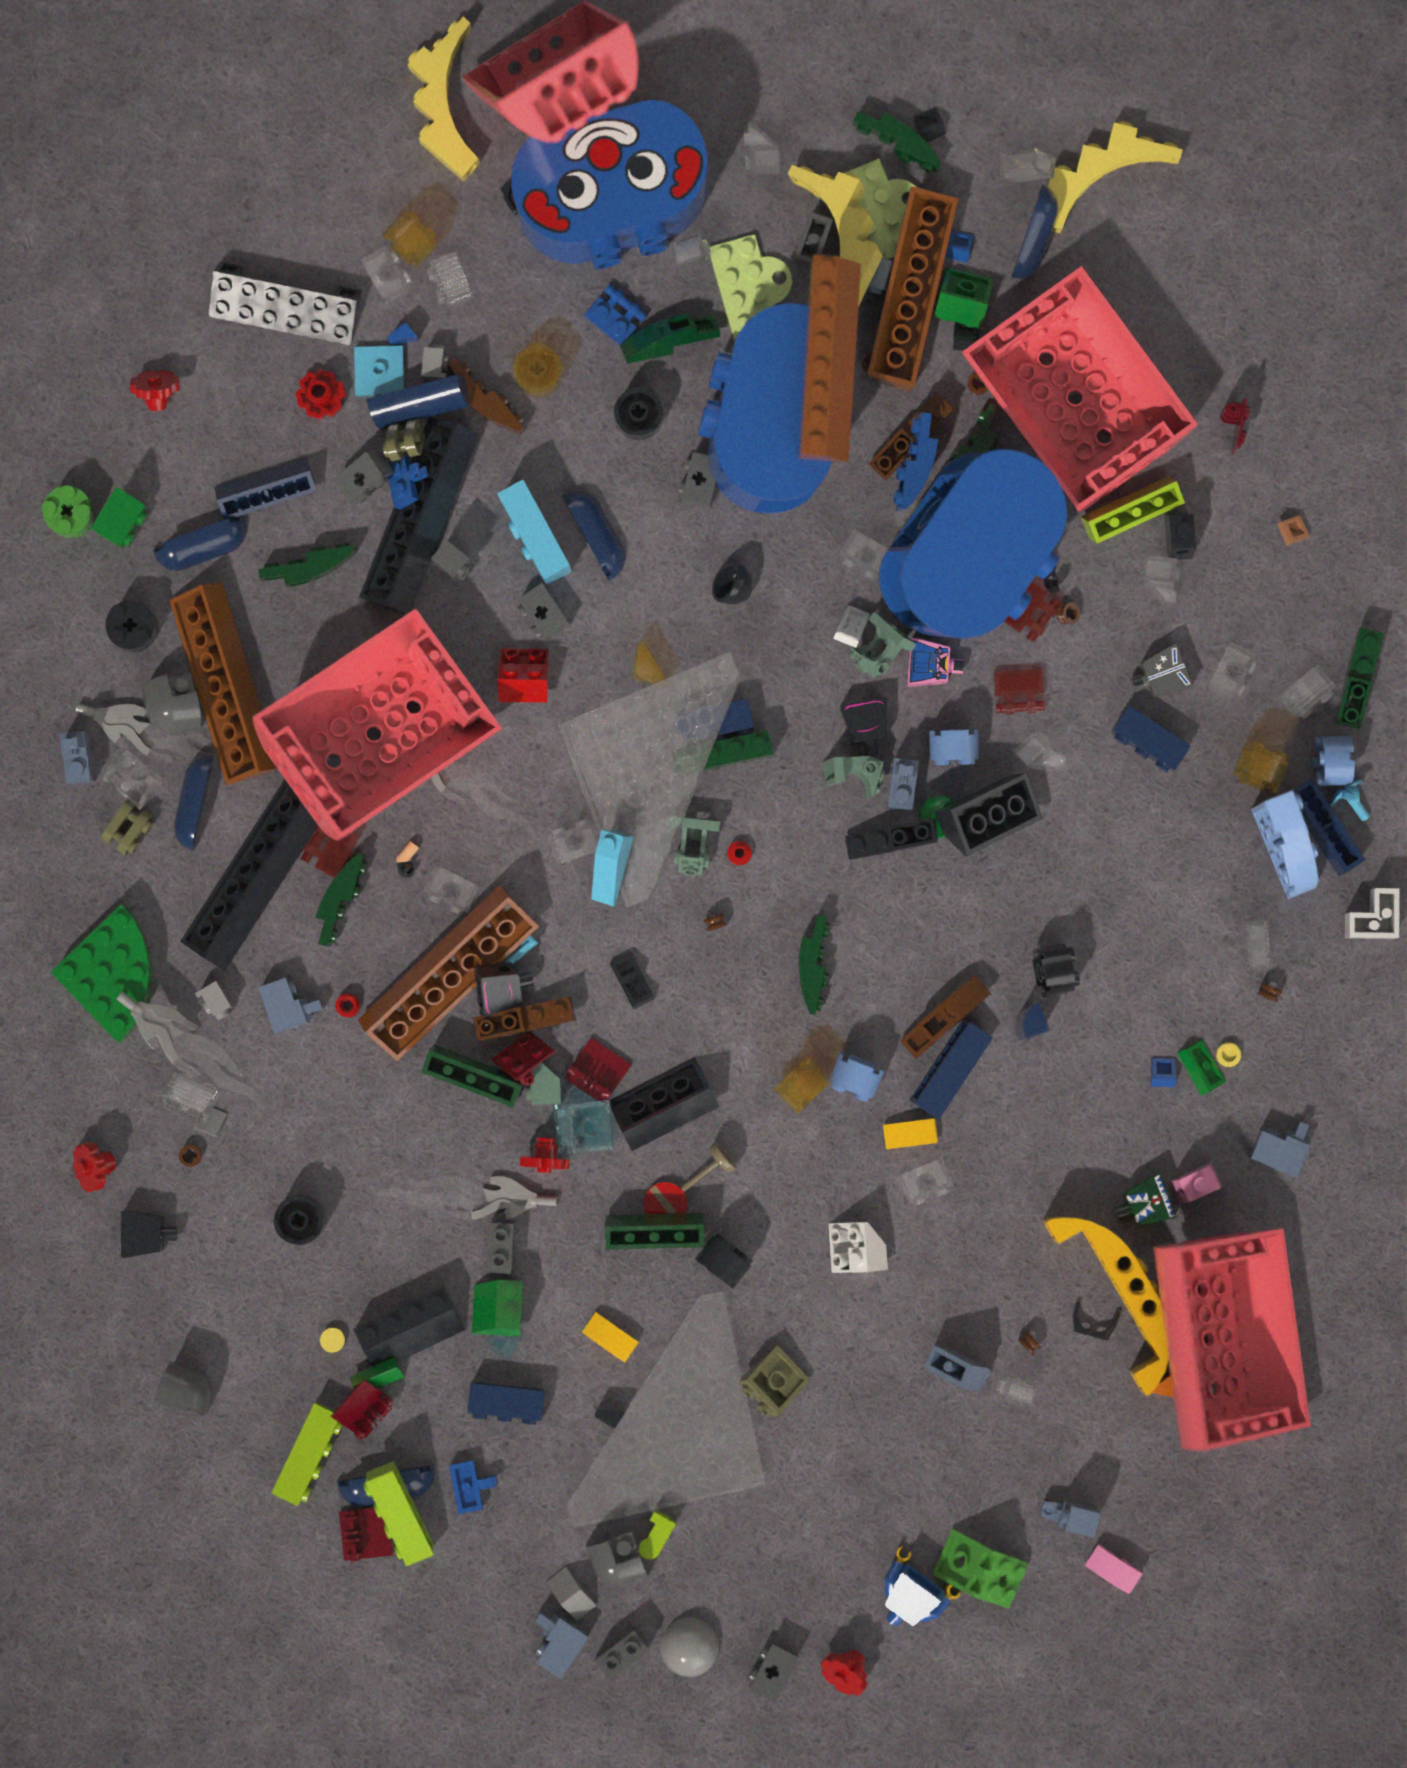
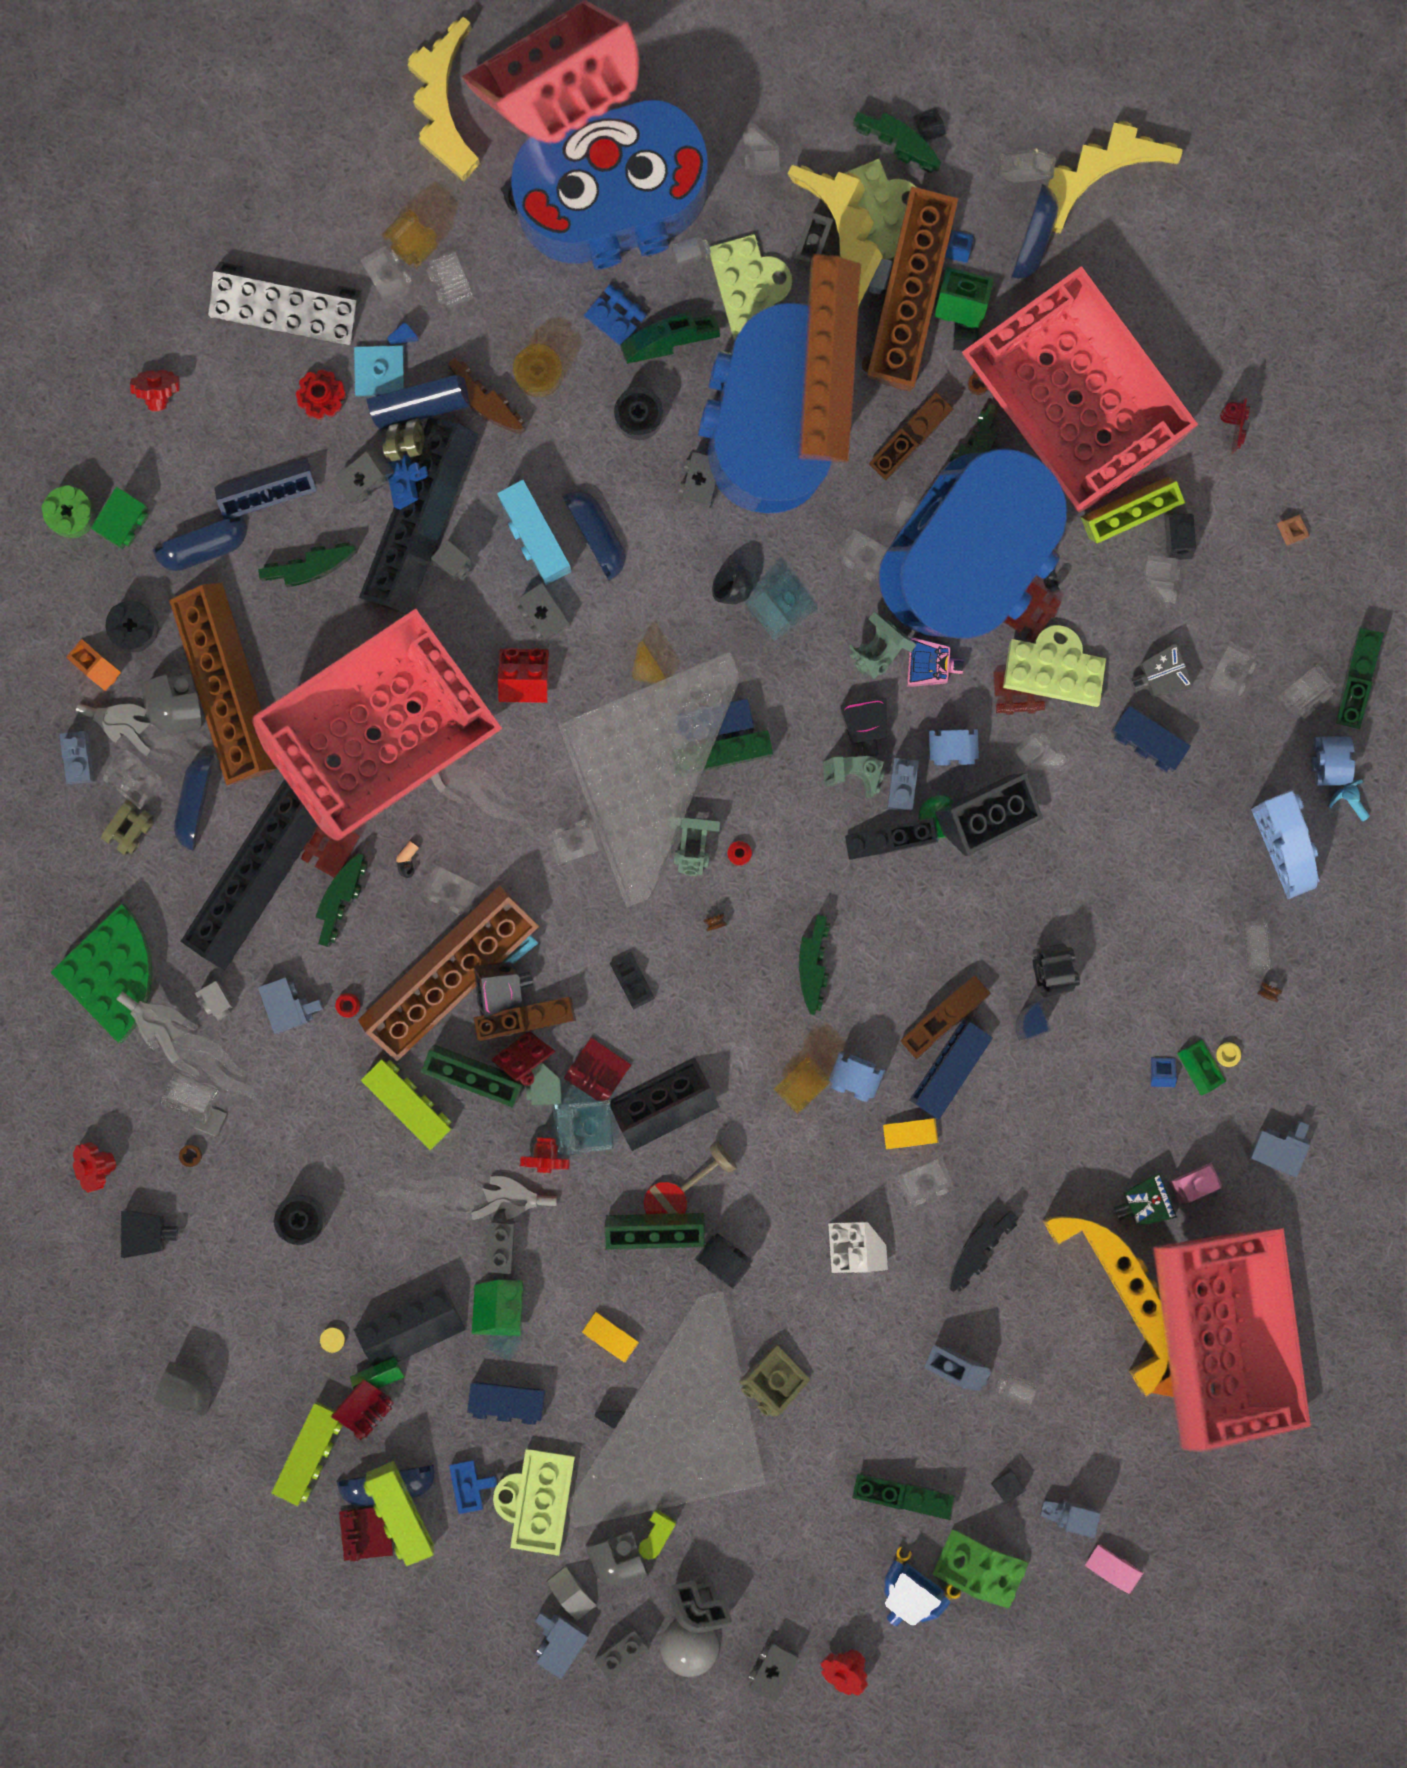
(93, 665): none -> orange slope
(406, 1104): none -> lime brick
(434, 363): light grey brick -> none
(537, 1501): none -> yellowish green plate
(610, 865): medium azure slope -> none
(698, 1607): none -> dark grey brick
(780, 605): none -> clear light blue slope
(851, 626): white plate -> none
(904, 1496): none -> dark green slope
(915, 472): blue slope -> none
(972, 1258): none -> black slope
(1008, 1486): none -> black slope
(1027, 1342): reddish brown bush -> none
(1055, 668): none -> yellowish green plate
(1061, 613): reddish brown bush -> none
(1080, 1329): black cap -> none
(1260, 767): clear yellow brick -> none
(1327, 829): dark blue brick -> none
(1382, 919): white brick -> none

